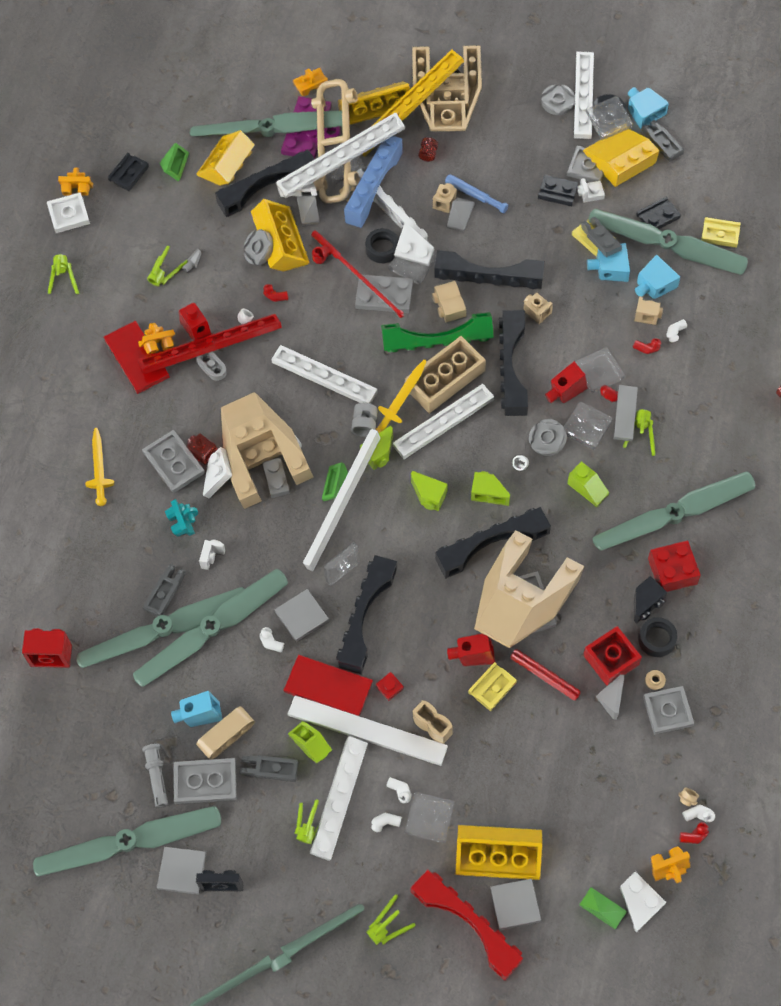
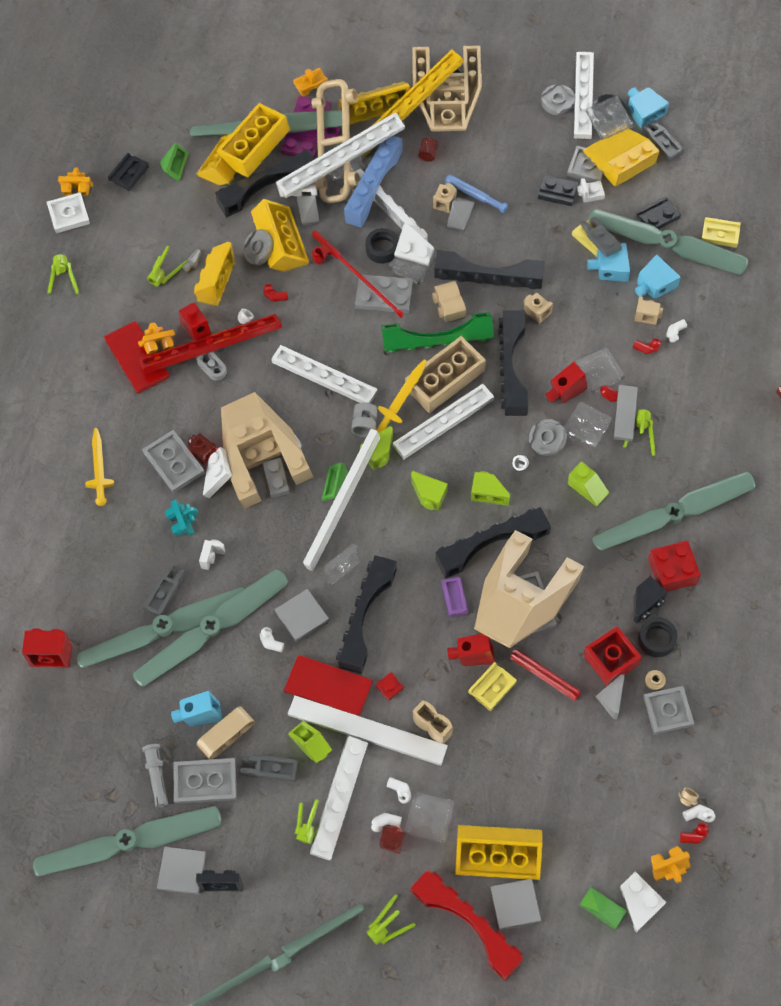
(215, 274): none -> yellow slope
(254, 139): none -> yellow slope
(392, 839): none -> clear red brick
(454, 597): none -> medium lavender tile

